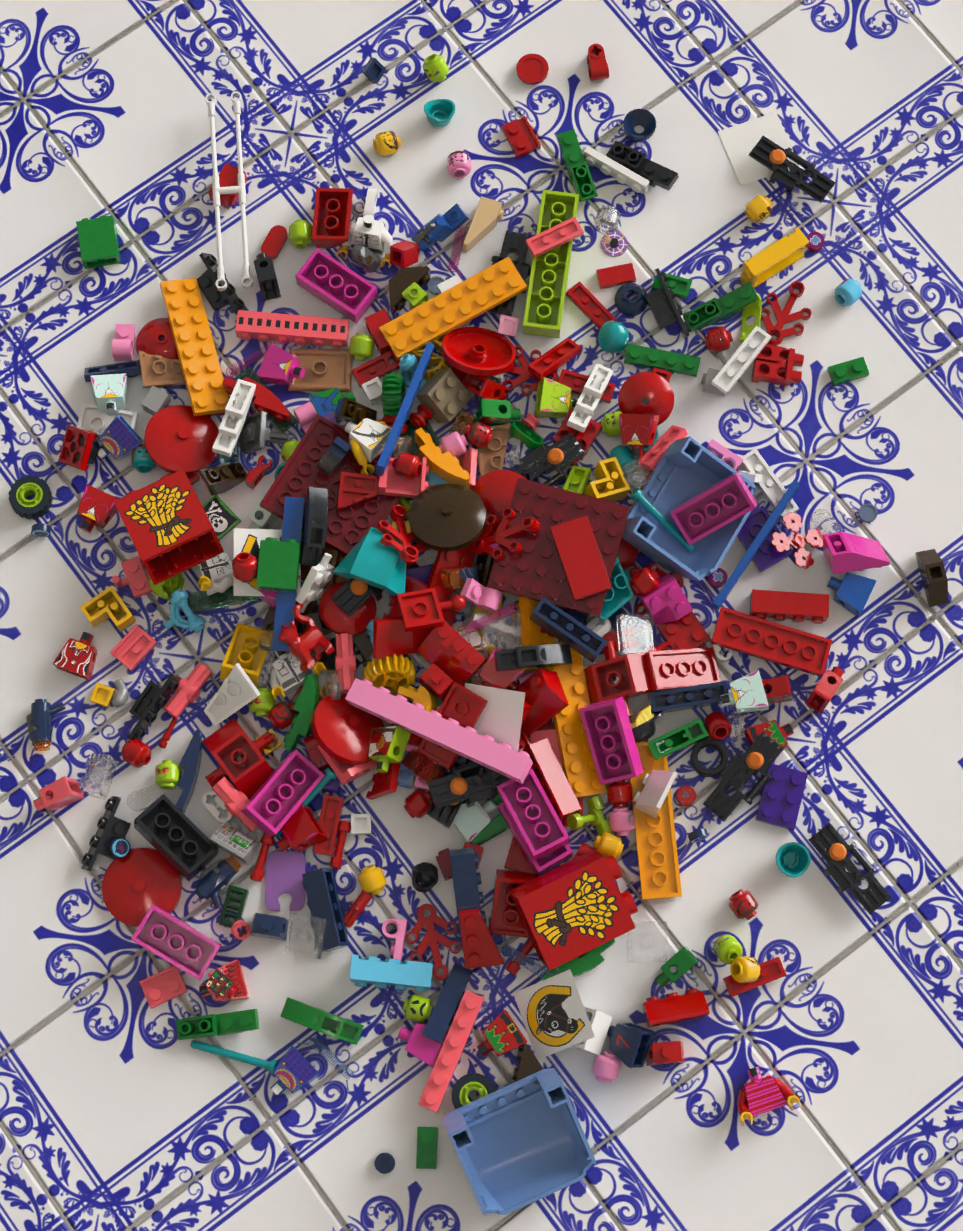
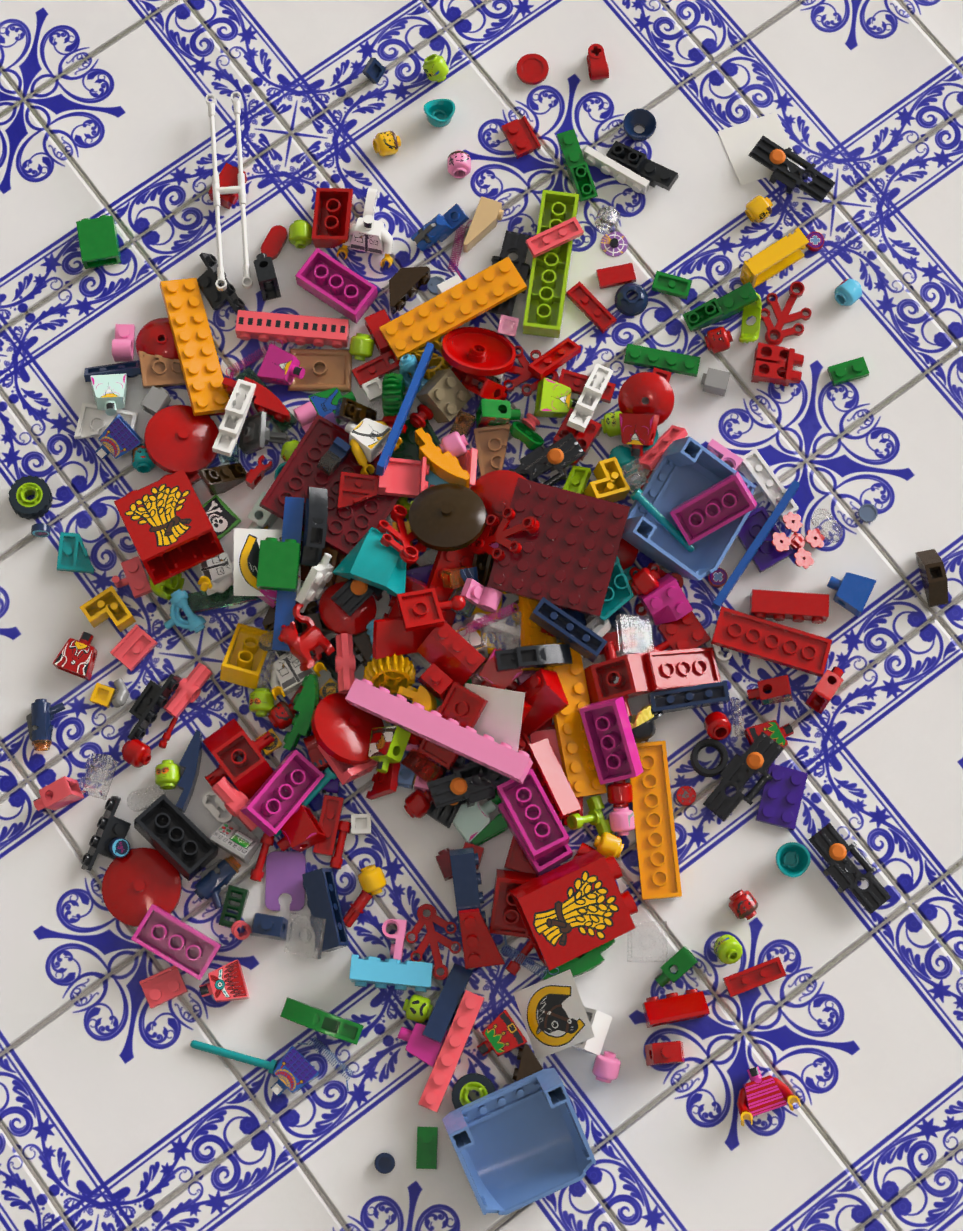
(73, 554): none -> teal wing
(79, 448): red piece -> none
(96, 508): red torso -> none
(217, 1024): green slope -> none
(222, 985): brick -> none
(233, 695): white wing -> none
(245, 567): red head -> none
(333, 685): clear tile -> none
(365, 258): dark grey rock -> none
(403, 444): clear tile -> none
(404, 253): red brick -> none
(407, 465): red head -> none
(415, 295): lime bracket -> none
(426, 875): black piece -> none
(478, 434): red head -> none
(512, 456): clear tile -> none
(580, 558): red tile -> none
(613, 337): teal helmet -> none
(630, 1043): dark blue torso -> none
(655, 791): white slope -> none
(664, 307): black bracket -> none
(678, 739): green slope -> none
(698, 835): dark blue tile -> none
(741, 360): white plate -> none
(745, 969): yellow head -> none
(747, 694): light aqua torso -> none
(753, 477): white plate -> none
(852, 553): dark pink slope -> none

